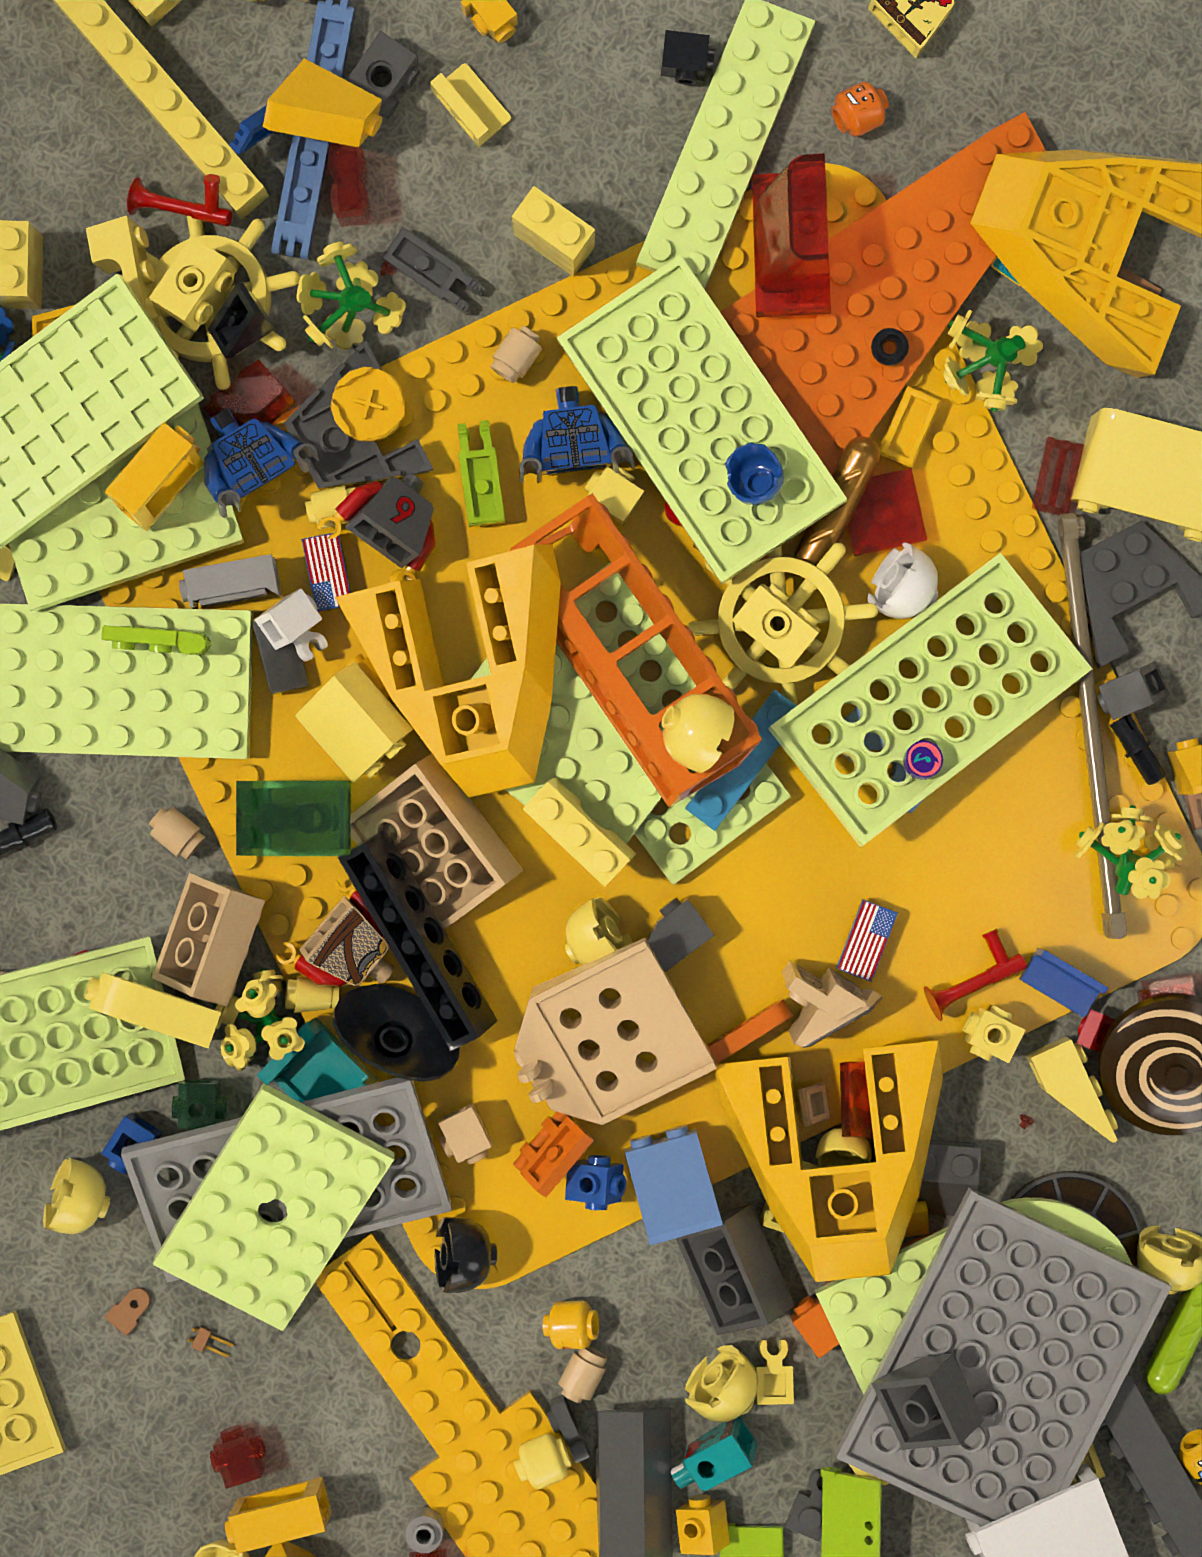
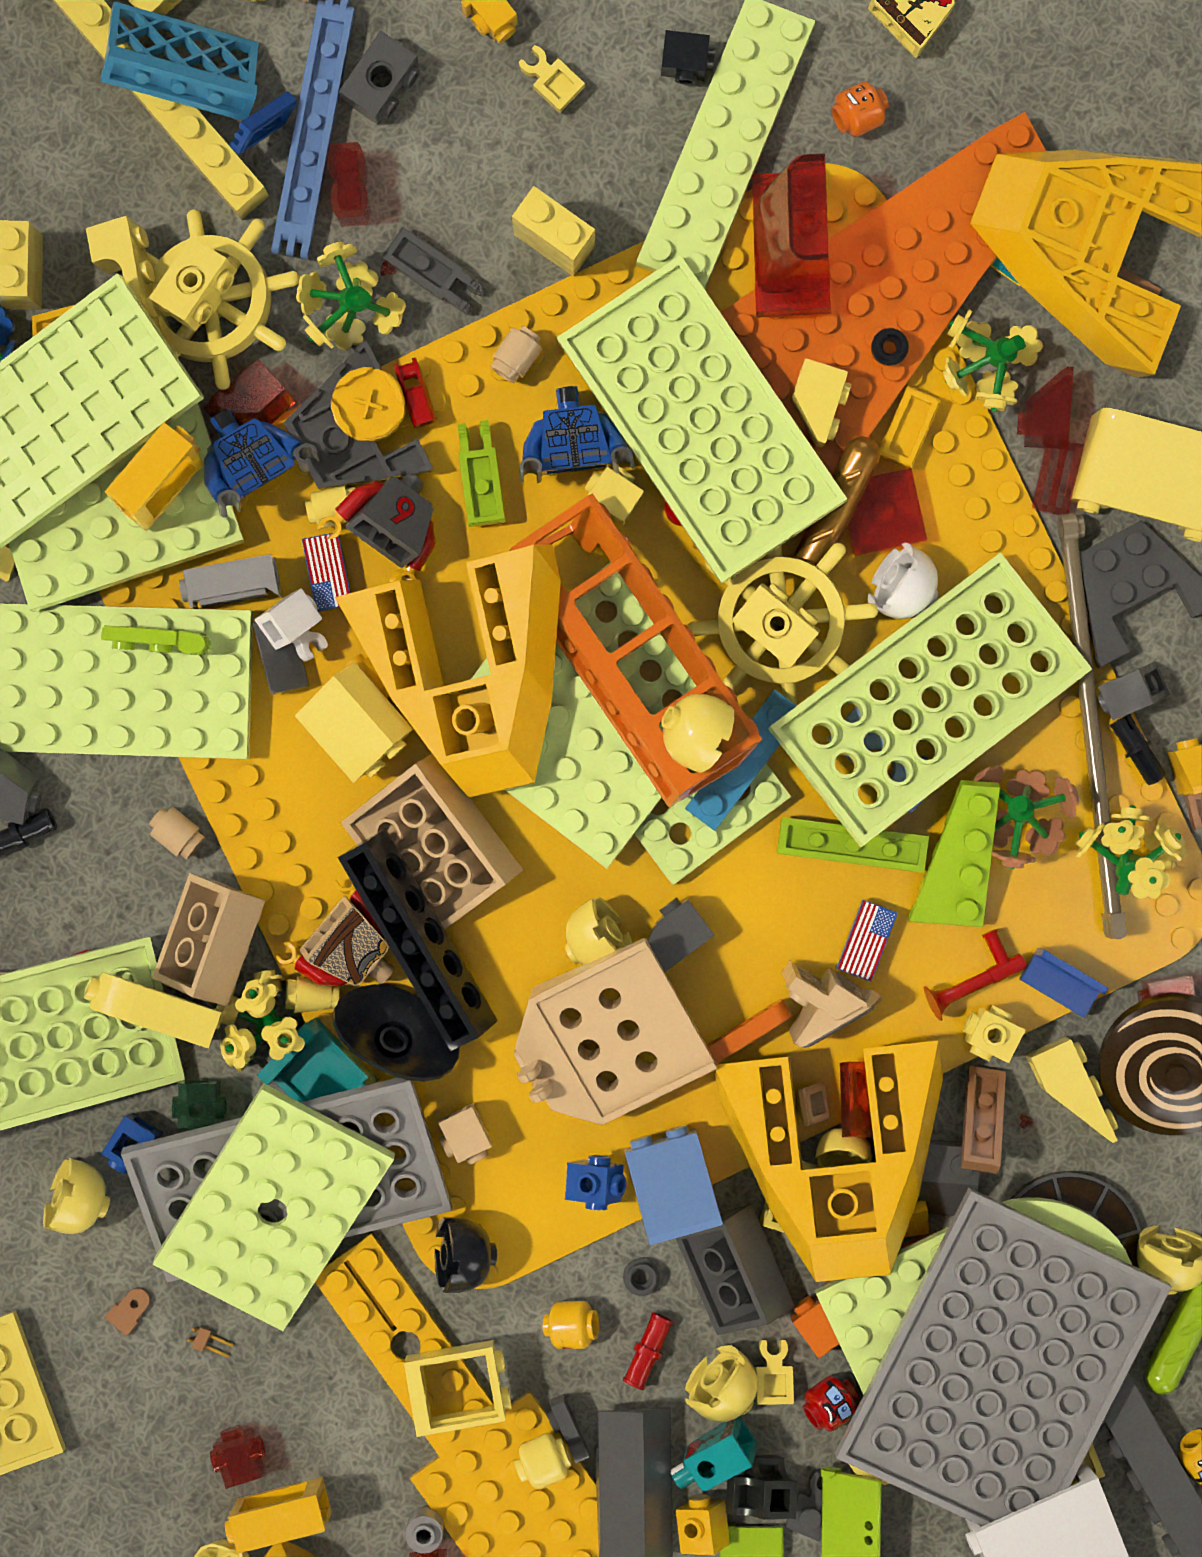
(140, 197): red piece -> none
(176, 78): none -> dark azure fence
(239, 322): black slope -> none
(293, 818): clear green slope -> none
(322, 107): yellow slope -> none
(417, 397): none -> red bar
(418, 1393): none -> light yellow window
(470, 103): light yellow panel -> none
(552, 1152): orange plate -> none
(555, 81): none -> light yellow plate
(565, 821): light yellow arch -> none
(583, 1374): tan brick -> none
(635, 1287): none -> dark grey plate
(647, 1351): none -> red pin
(754, 474): blue hair -> none
(763, 1490): none -> pearl dark grey brick
(817, 397): none -> light yellow slope
(830, 1403): none -> red head
(835, 843): none -> lime plate
(923, 760): dark purple tile -> none
(928, 1403): dark grey slope -> none
(961, 861): none -> lime wing
(983, 1120): none -> medium nougat plate
(1028, 795): none -> nougat plant
(1048, 413): none -> clear red slope
(1093, 1030): plate -> none

